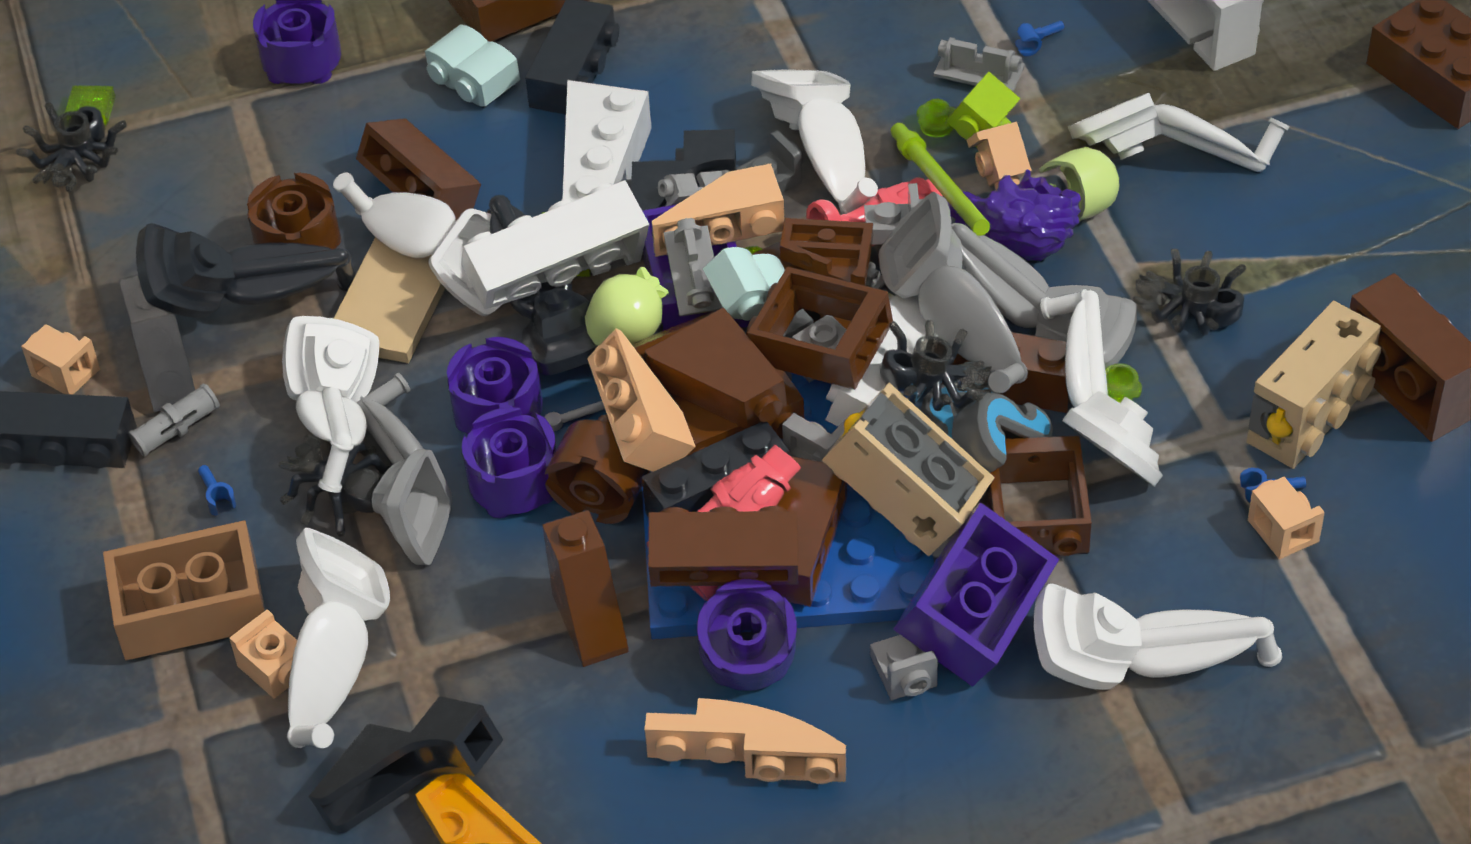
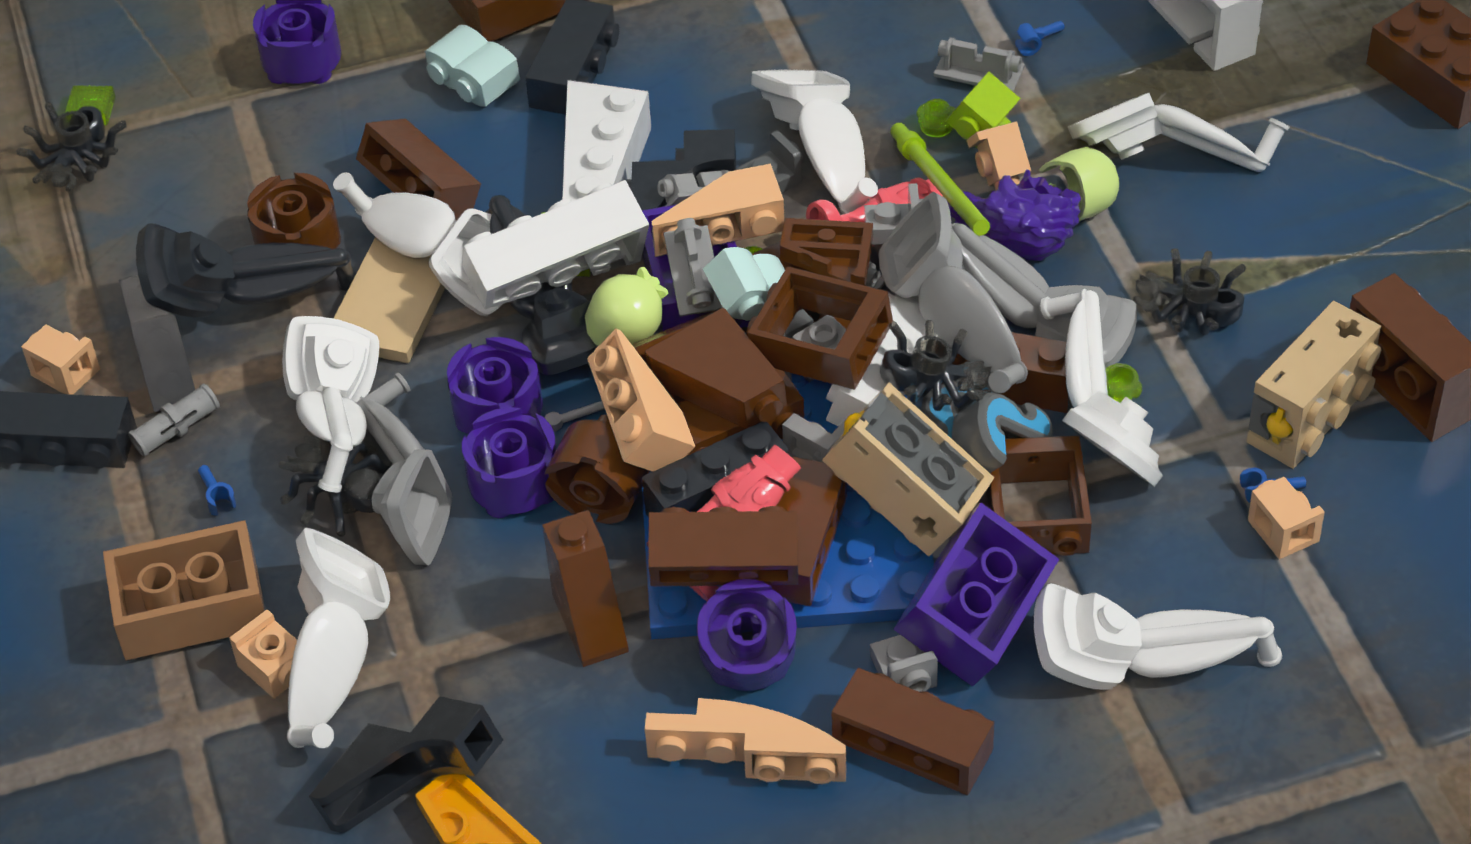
(913, 730): none -> reddish brown brick

